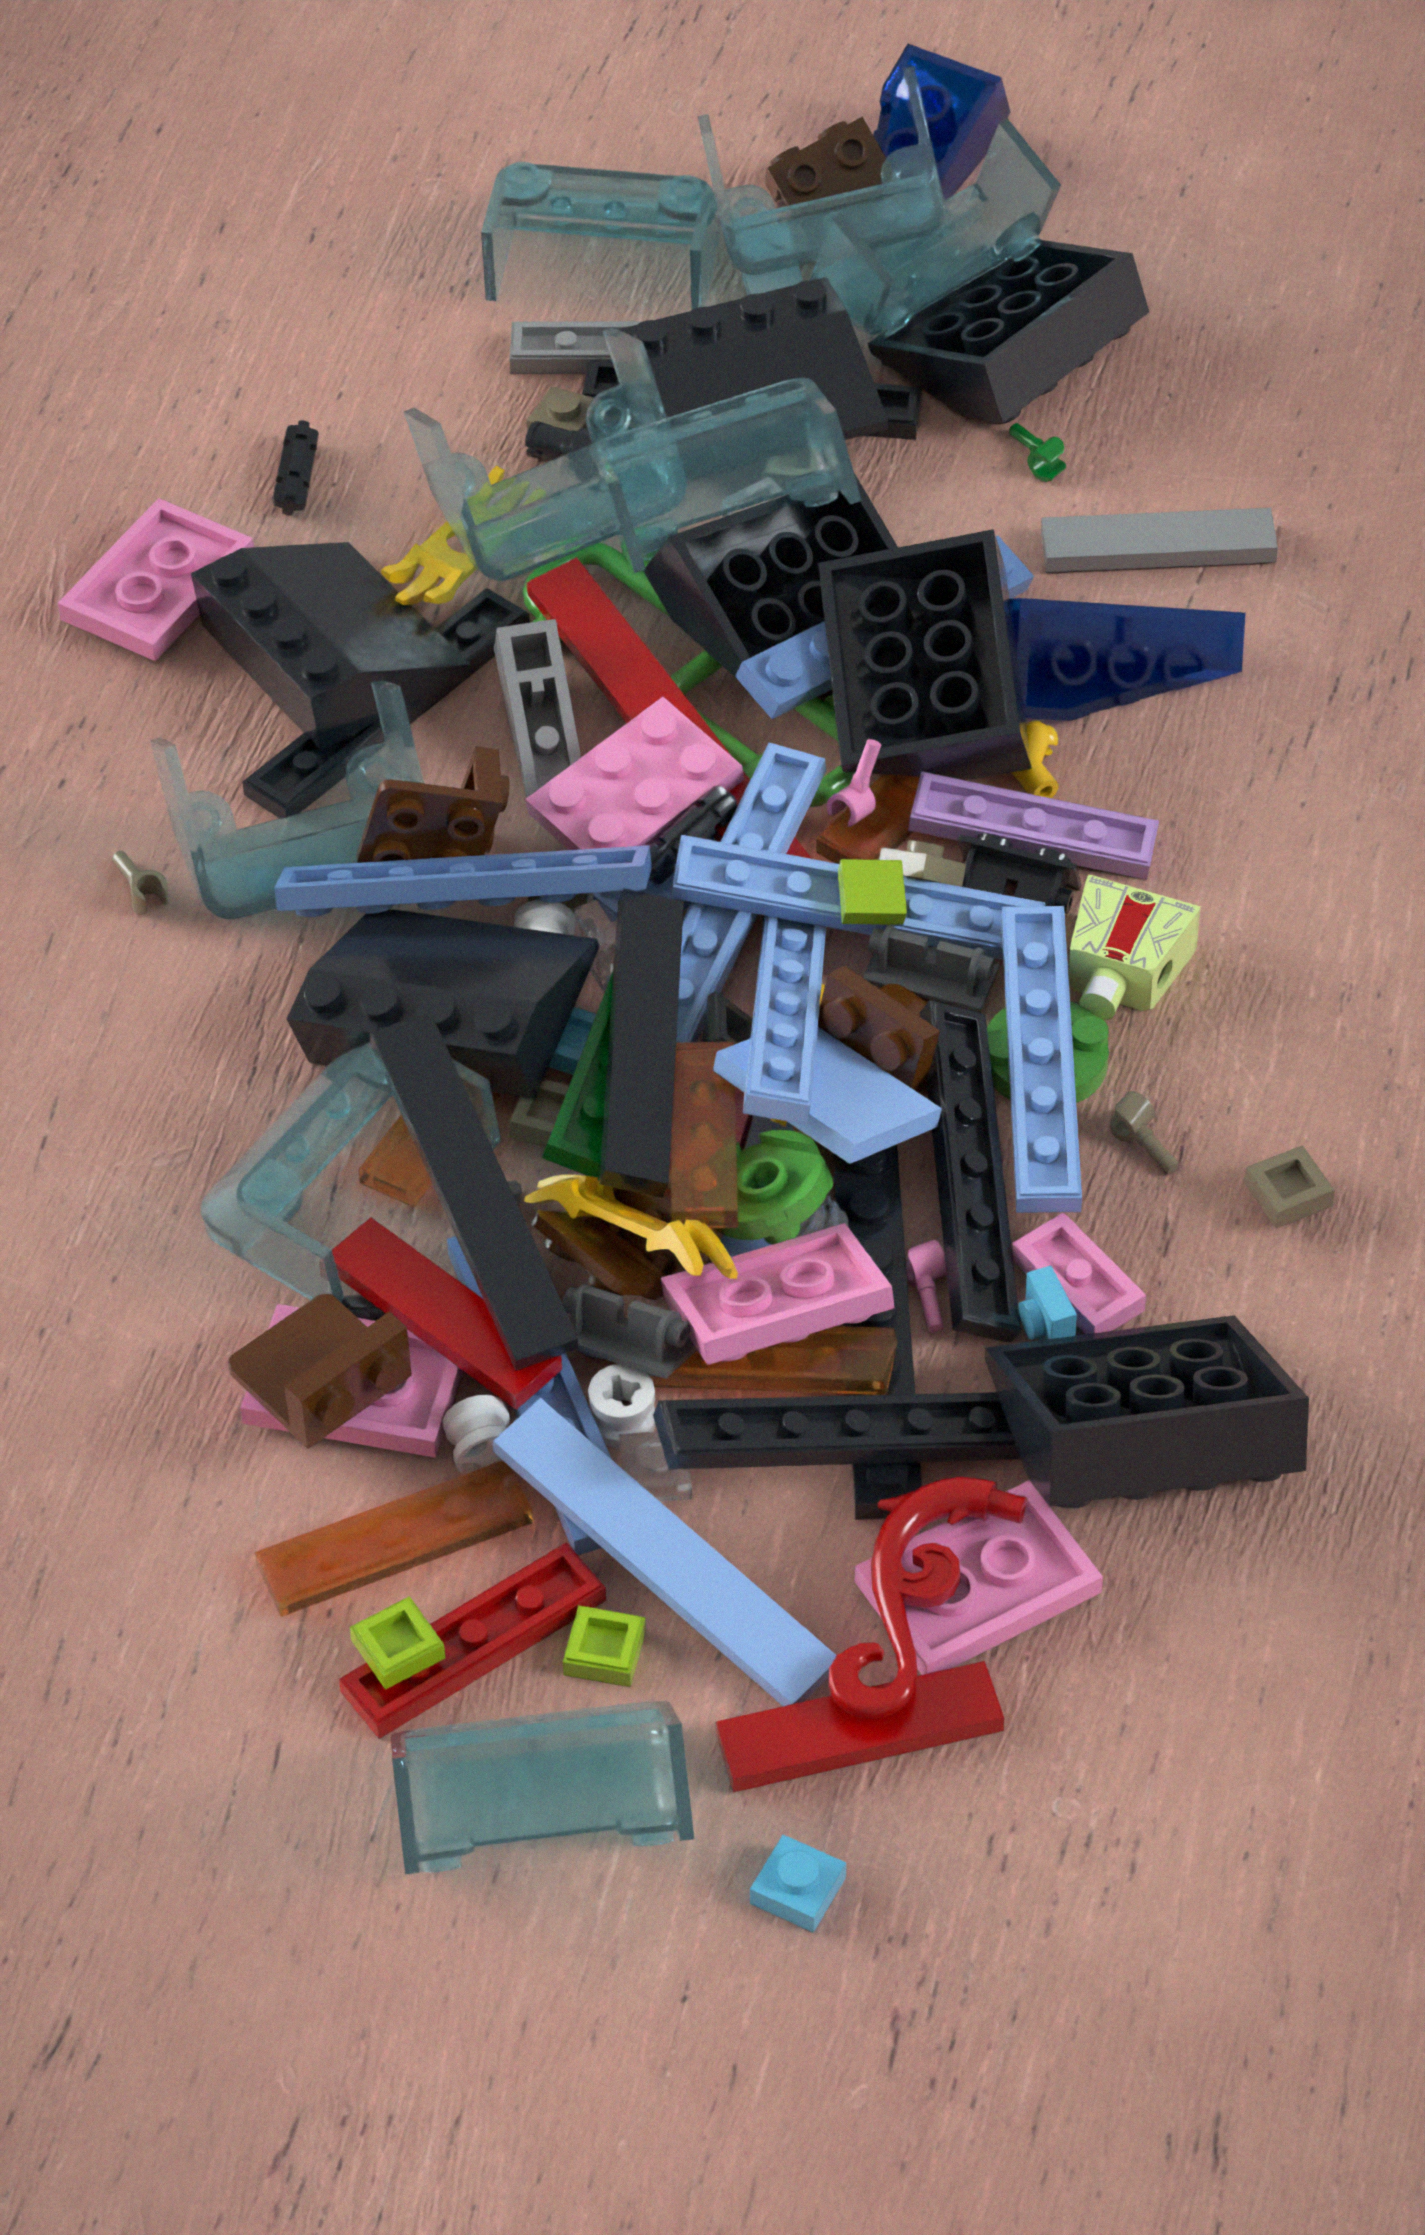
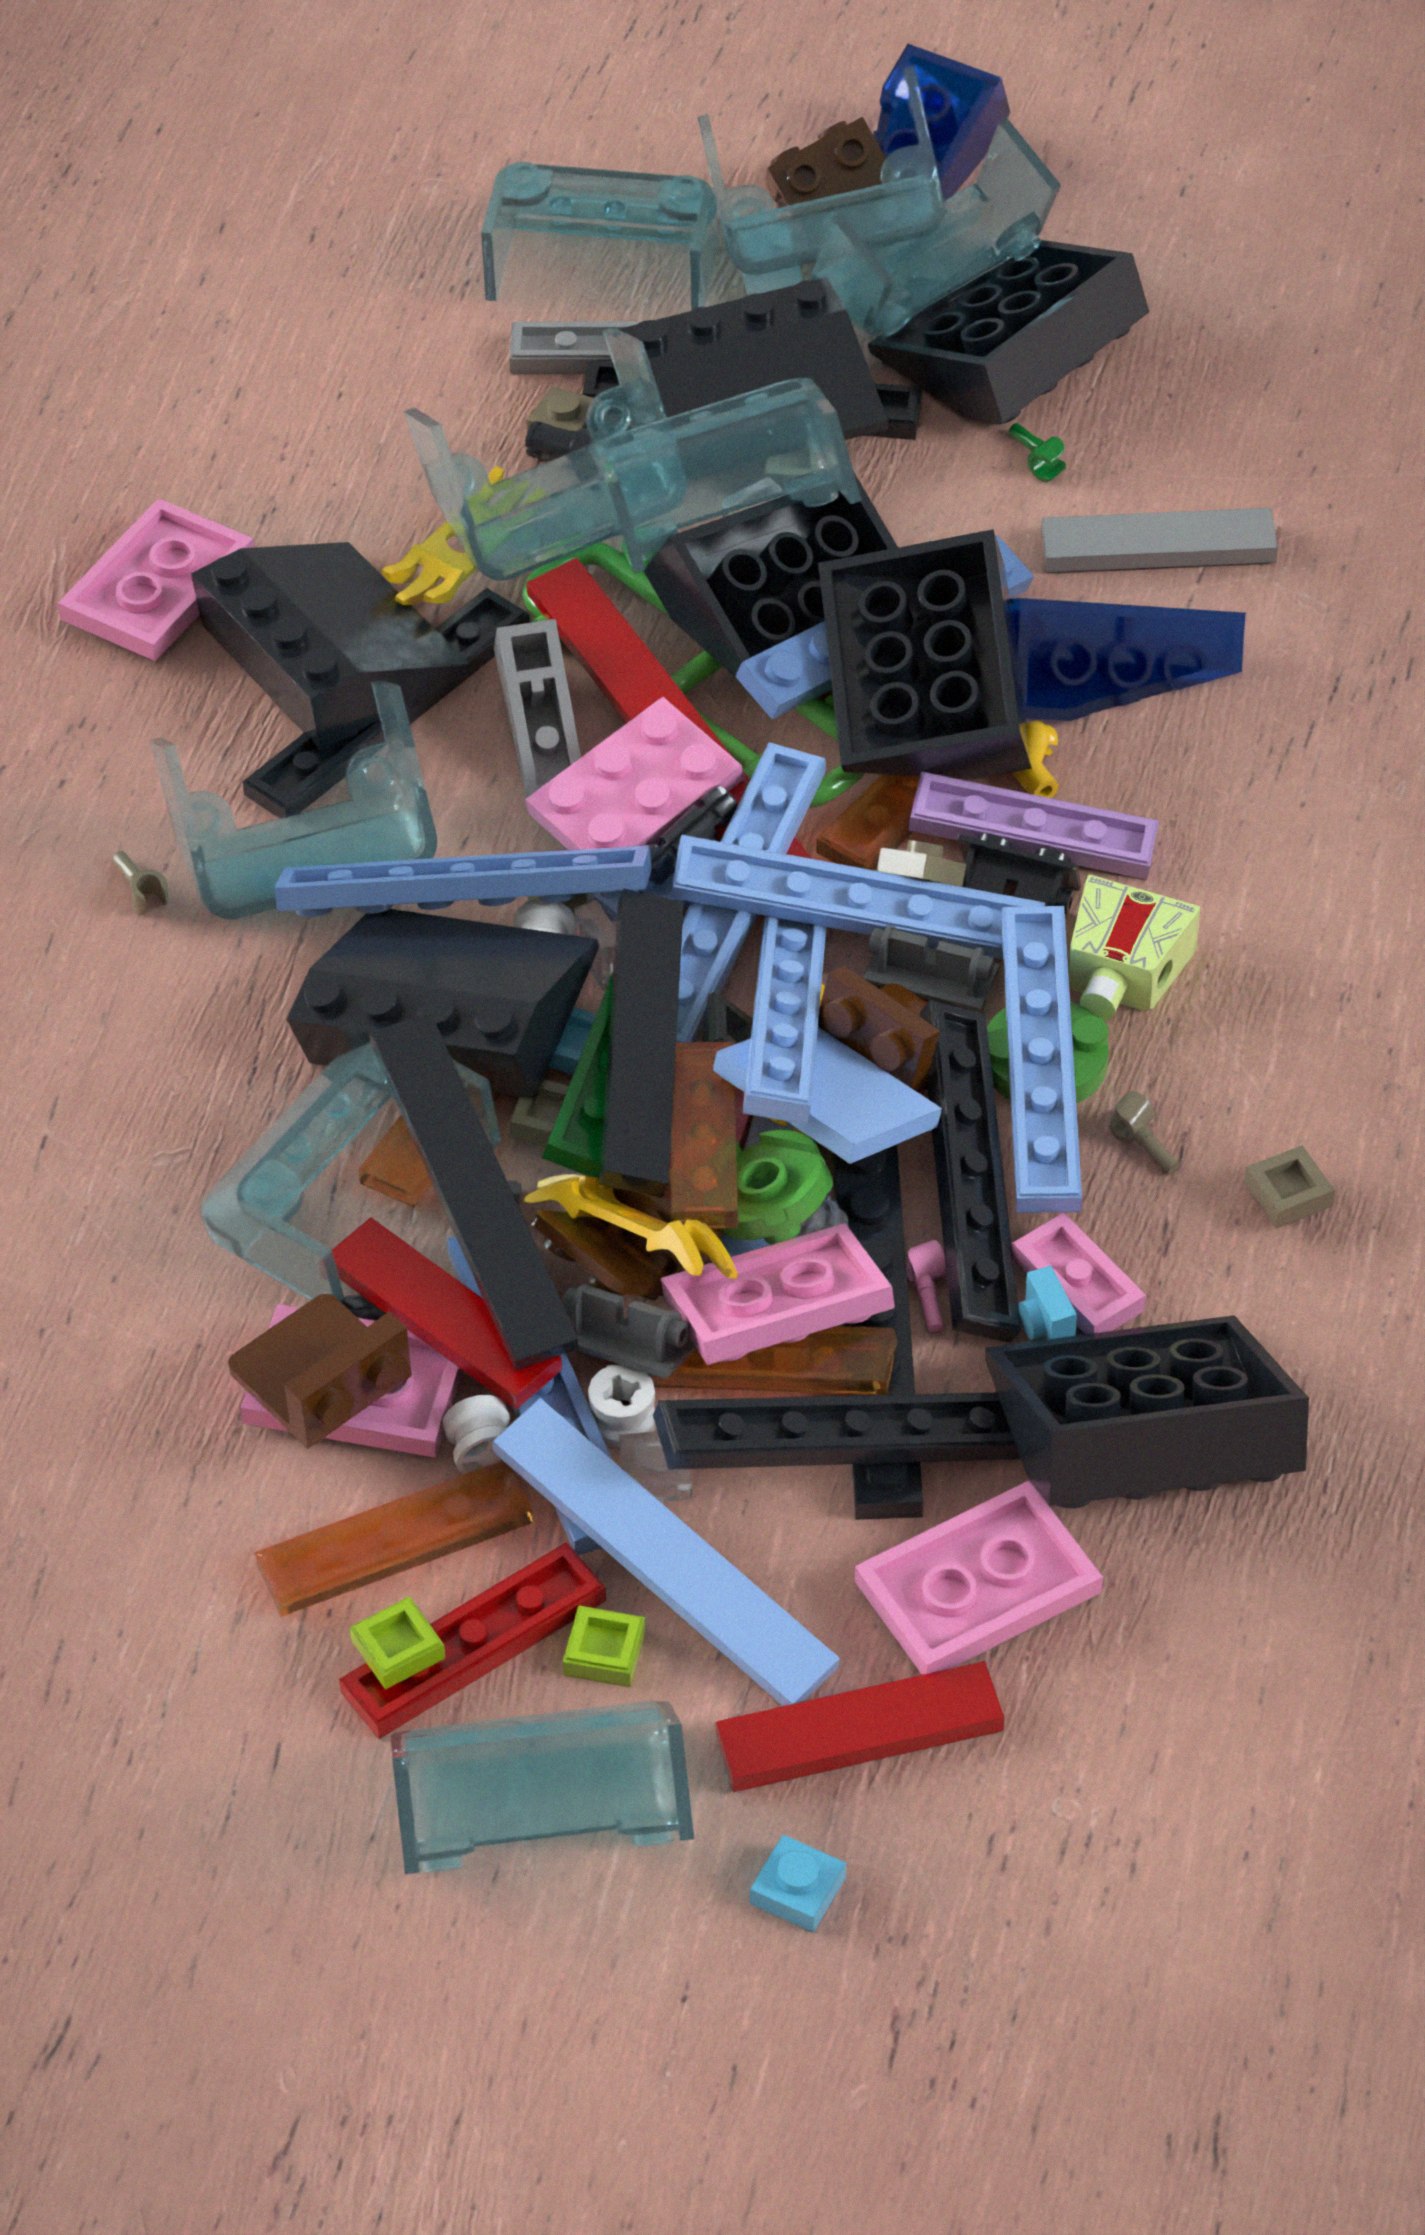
(295, 467): black axle -> none
(437, 820): reddish brown bracket -> none
(857, 793): bright pink hand -> none
(872, 892): lime tile -> none
(925, 1589): red plant -> none

